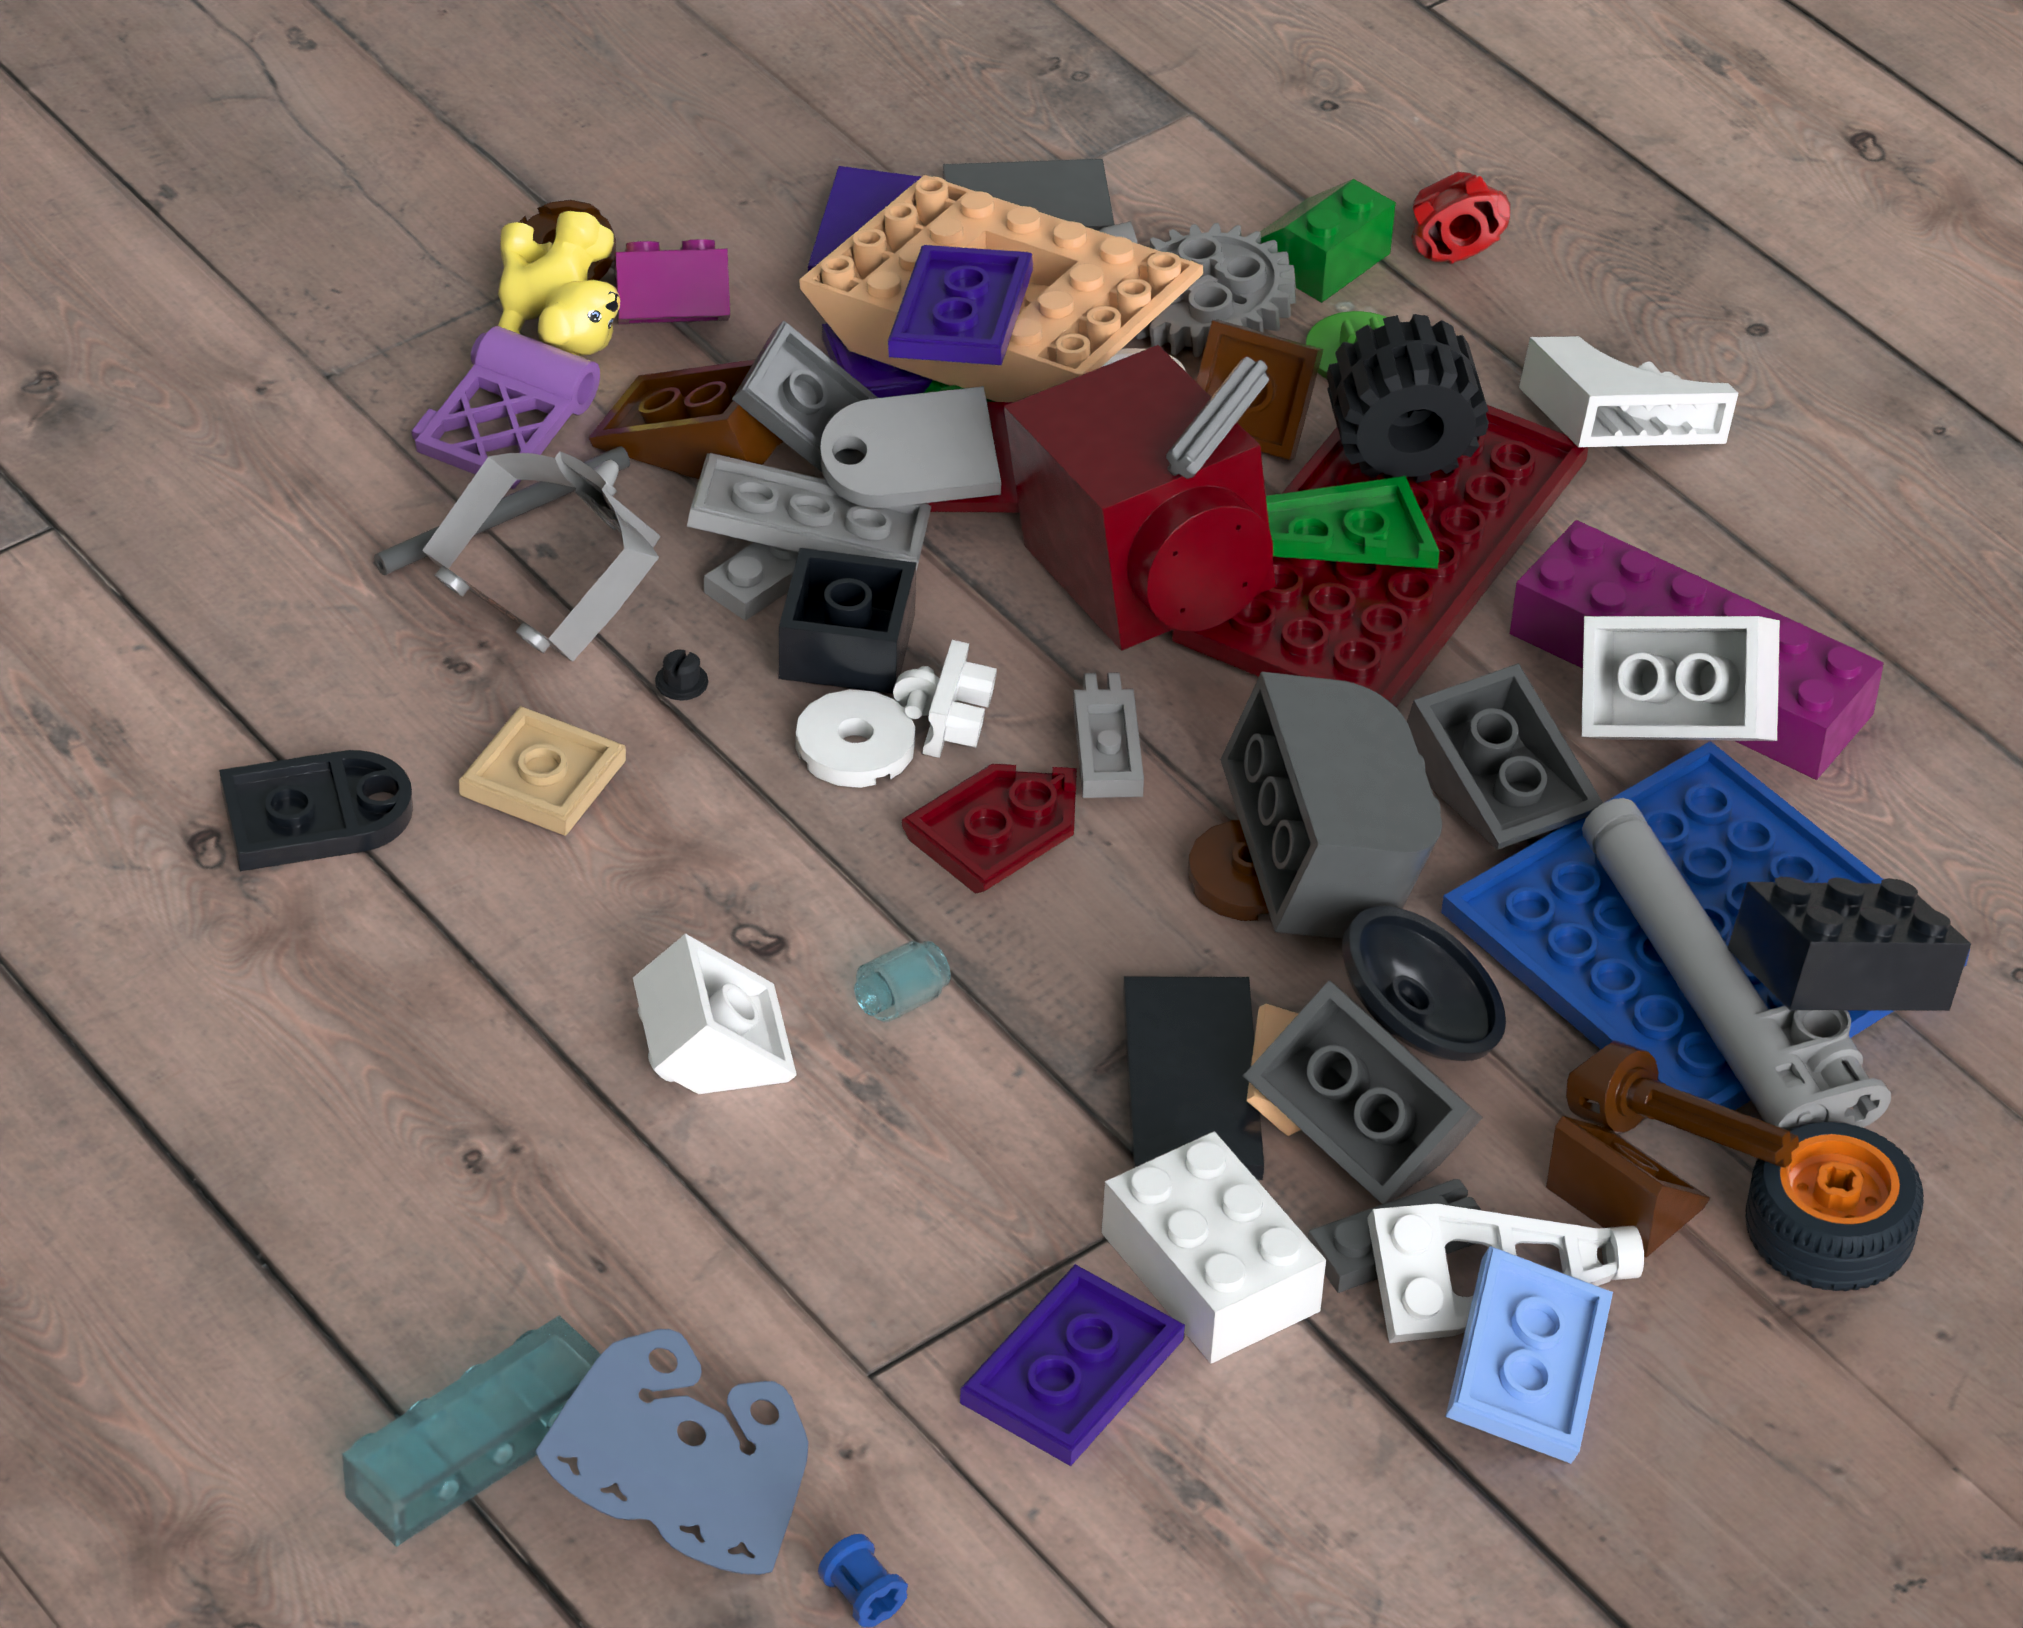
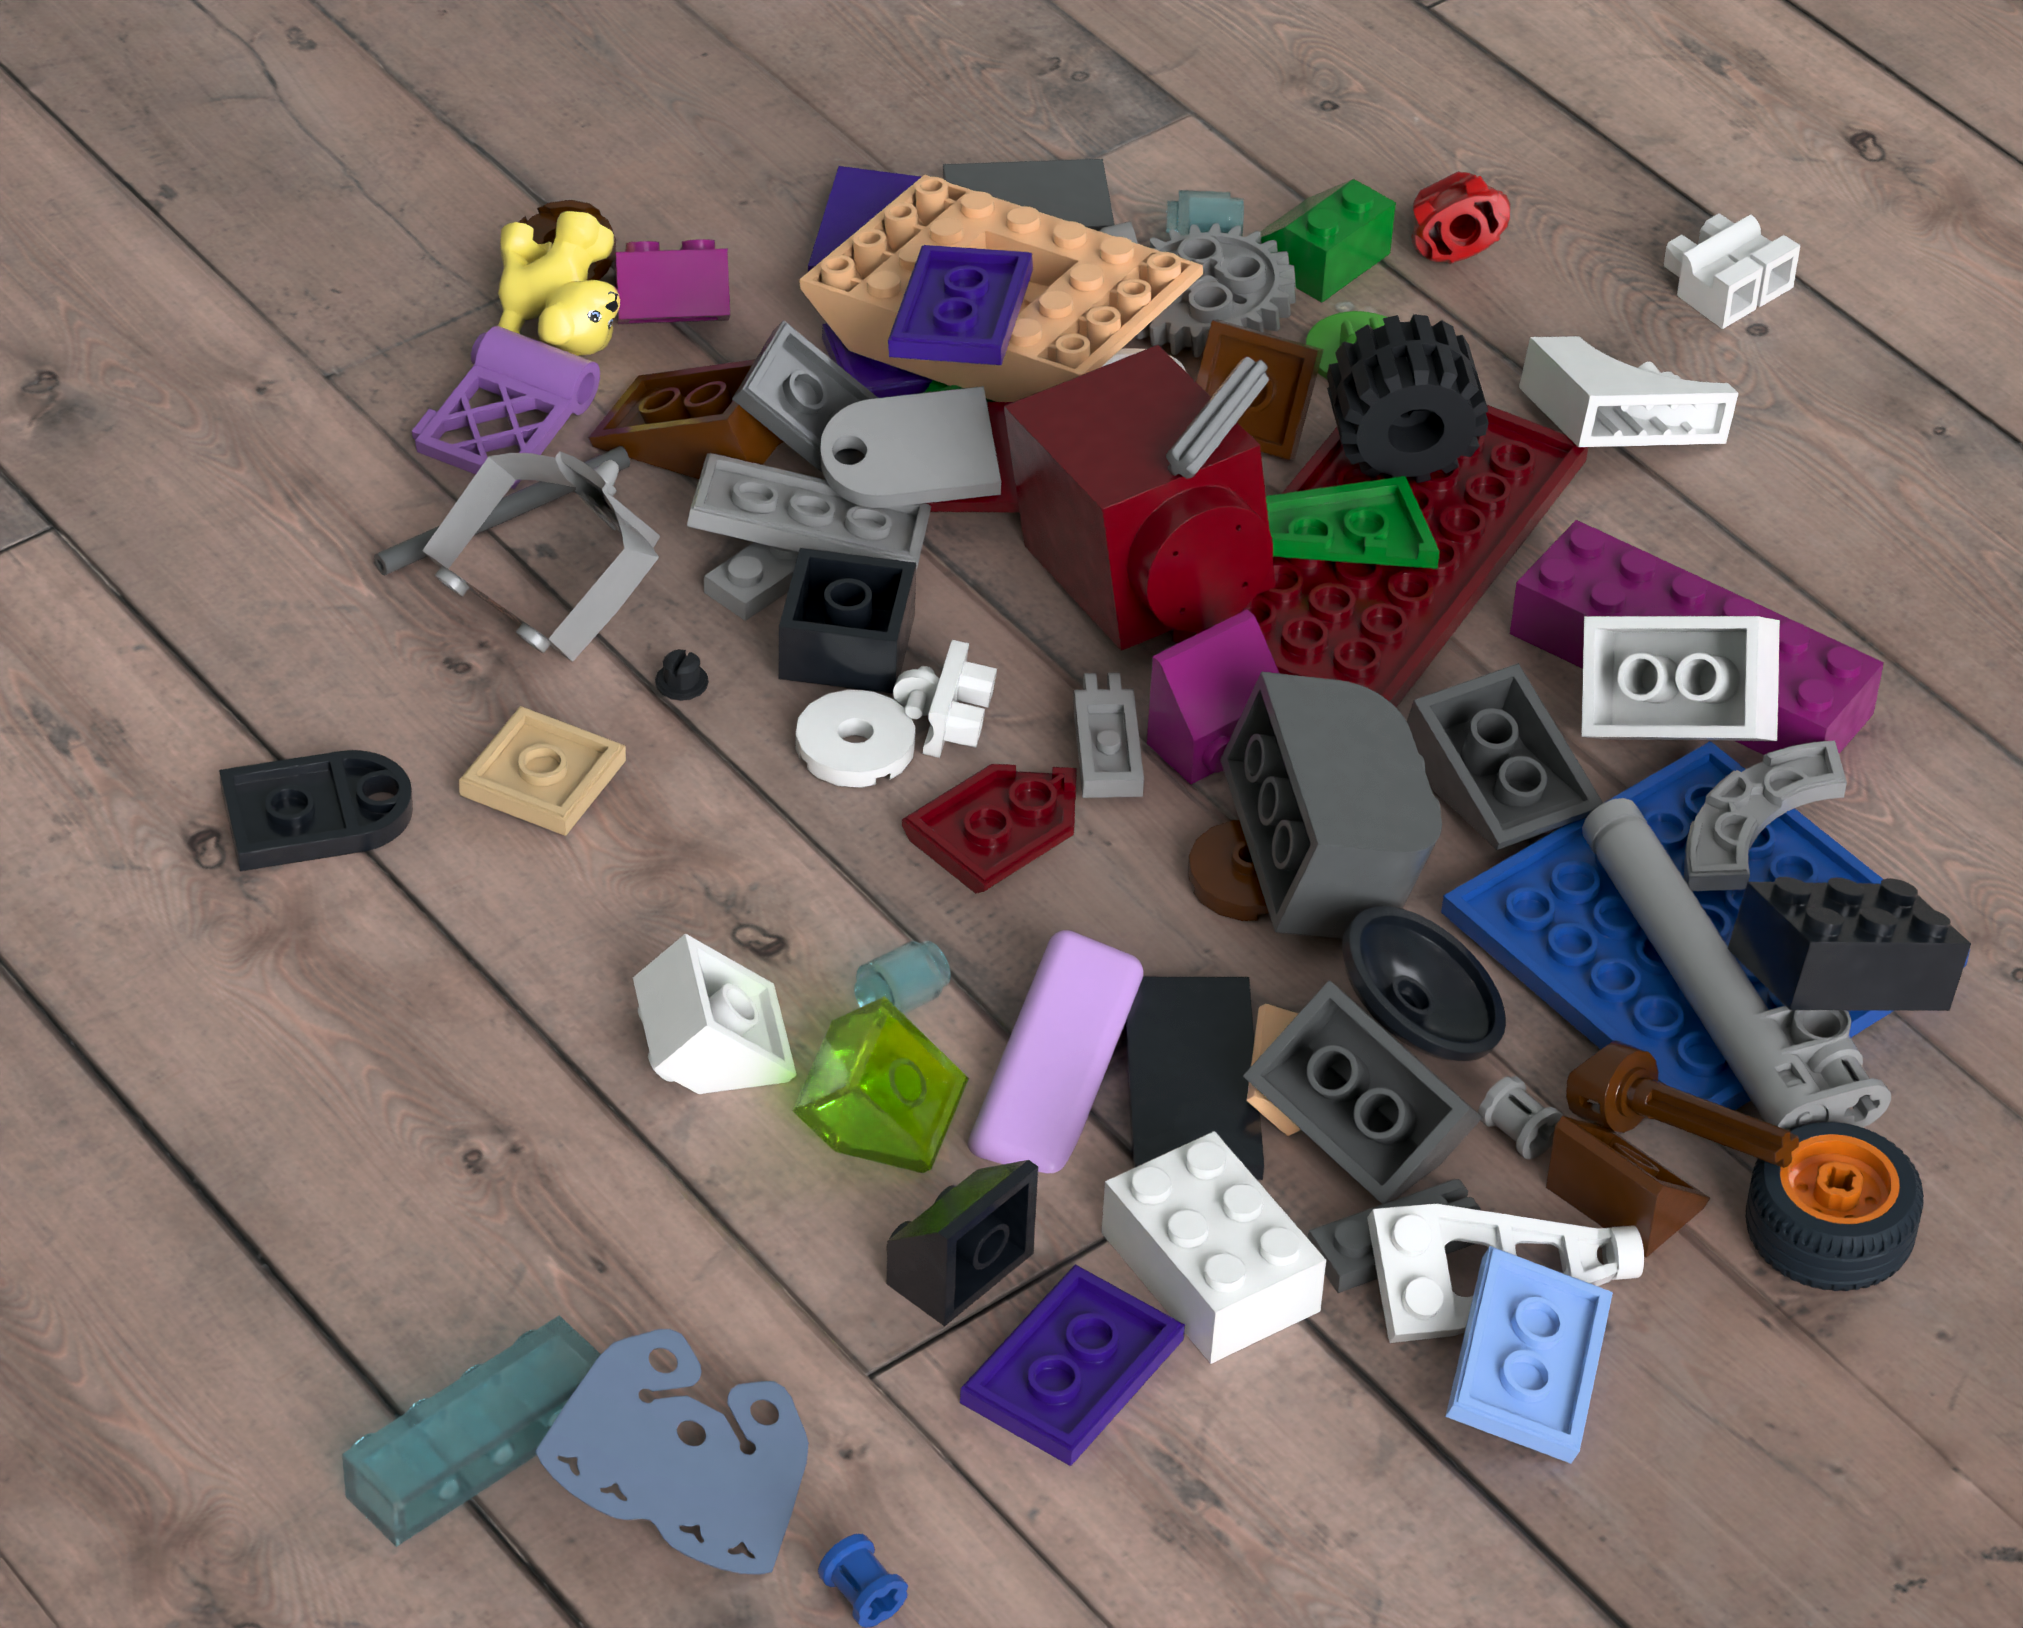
(881, 1089): none -> clear neon green slope
(965, 1240): none -> black slope
(1057, 1053): none -> lavender piece
(1202, 693): none -> magenta slope
(1204, 210): none -> clear light blue brick
(1520, 1116): none -> light grey bush
(1731, 268): none -> white hips
(1749, 802): none -> light grey tile

